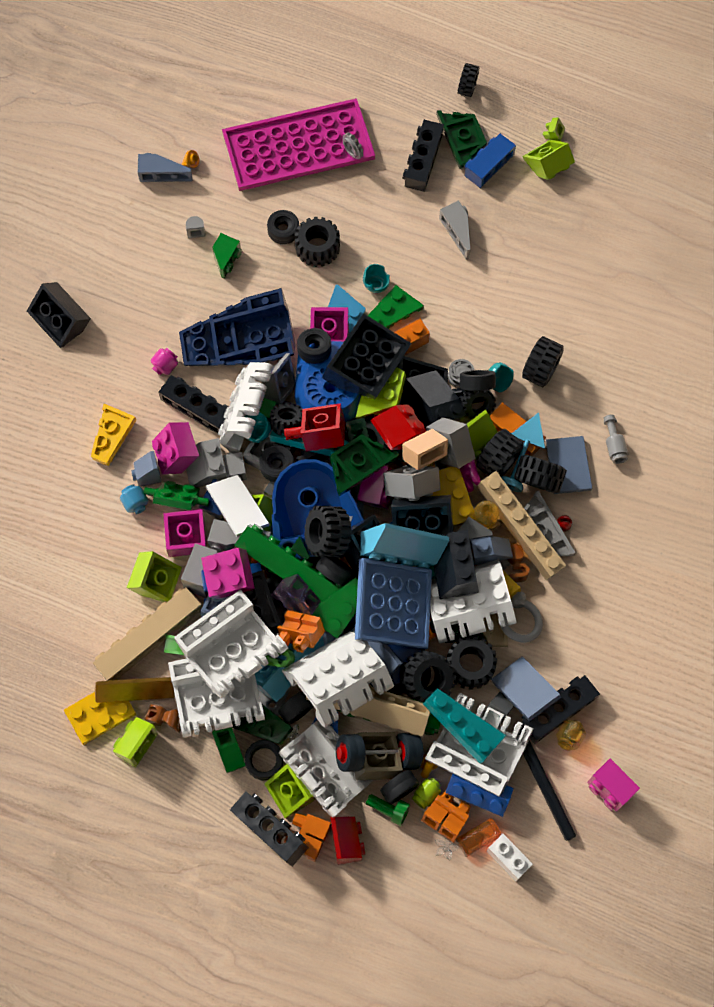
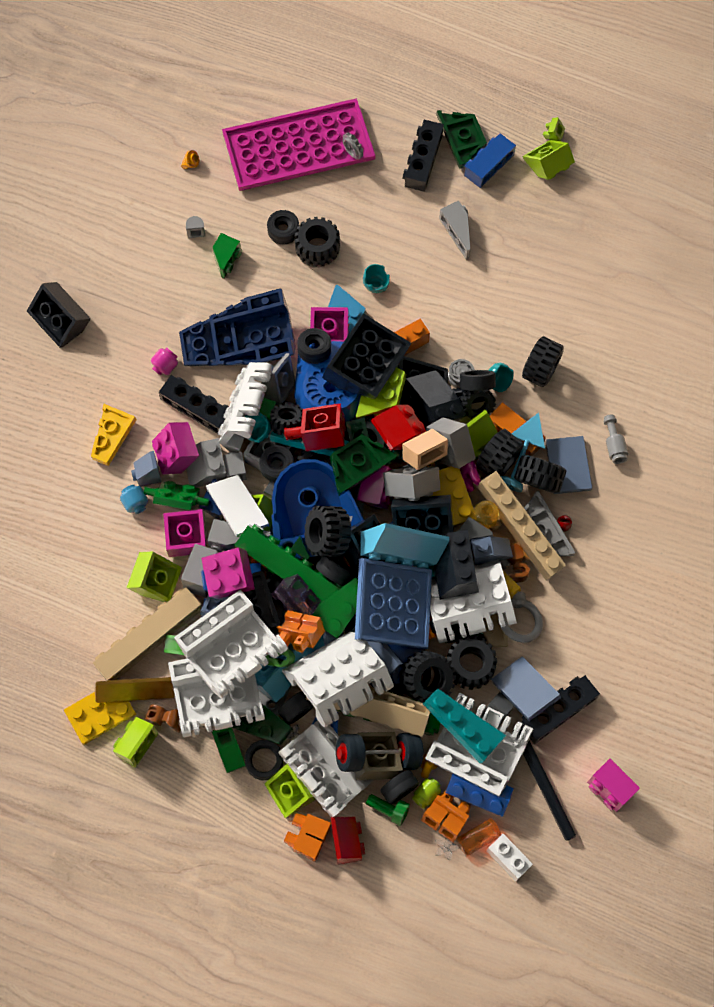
(160, 169): sand blue slope -> none
(291, 849): black brick -> none
(395, 307): green wing -> none
(468, 80): black tyre -> none
(570, 735): clear yellow head -> none

